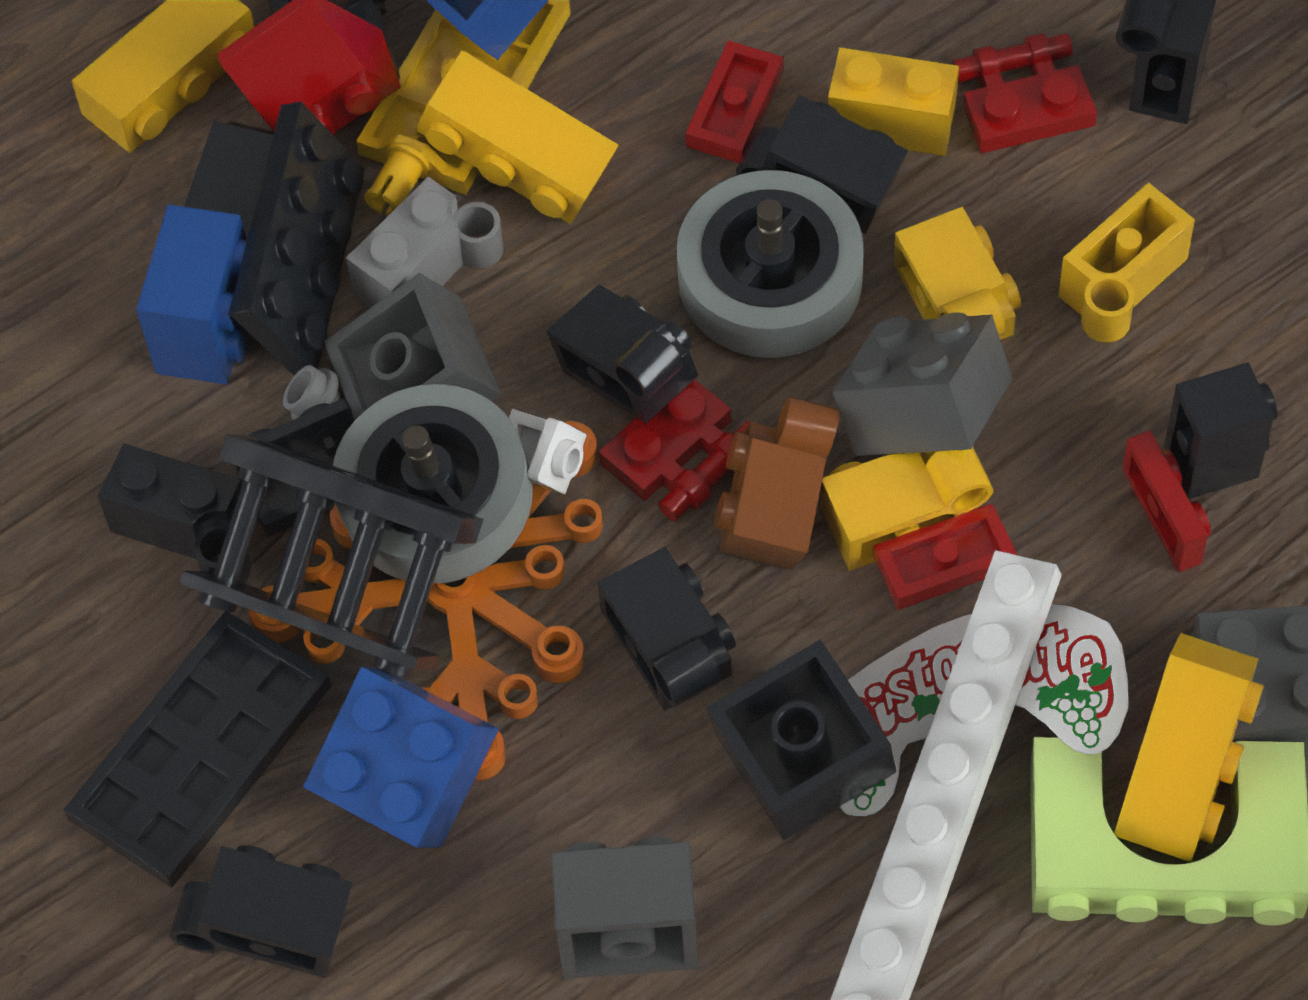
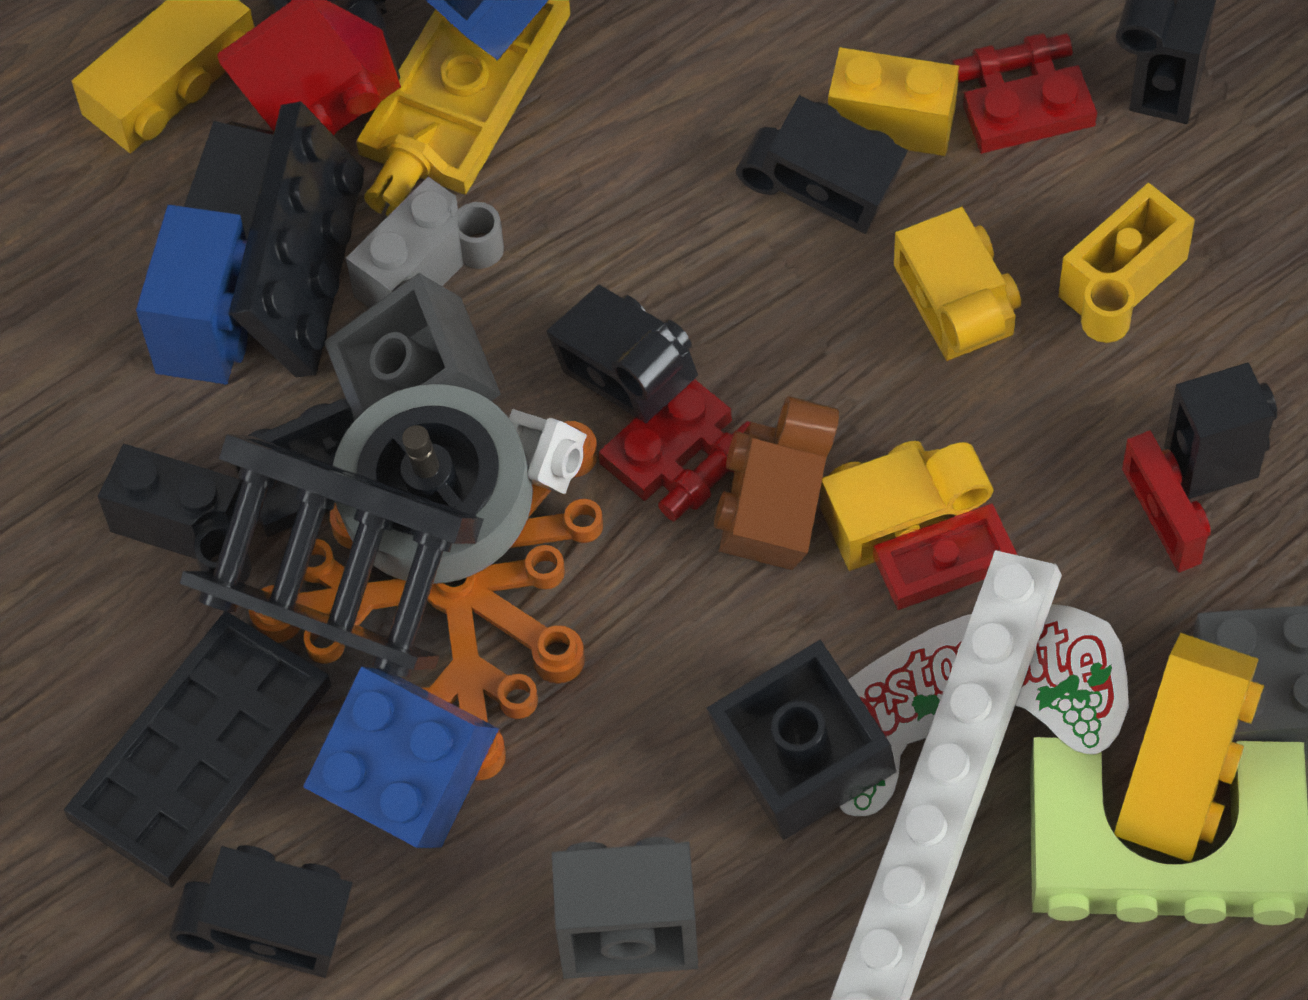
(310, 388): light grey plate -> none
(515, 138): yellow brick -> none
(667, 628): black hinge -> none
(734, 101): red plate -> none
(770, 263): wheel -> none
(923, 385): dark grey brick -> none

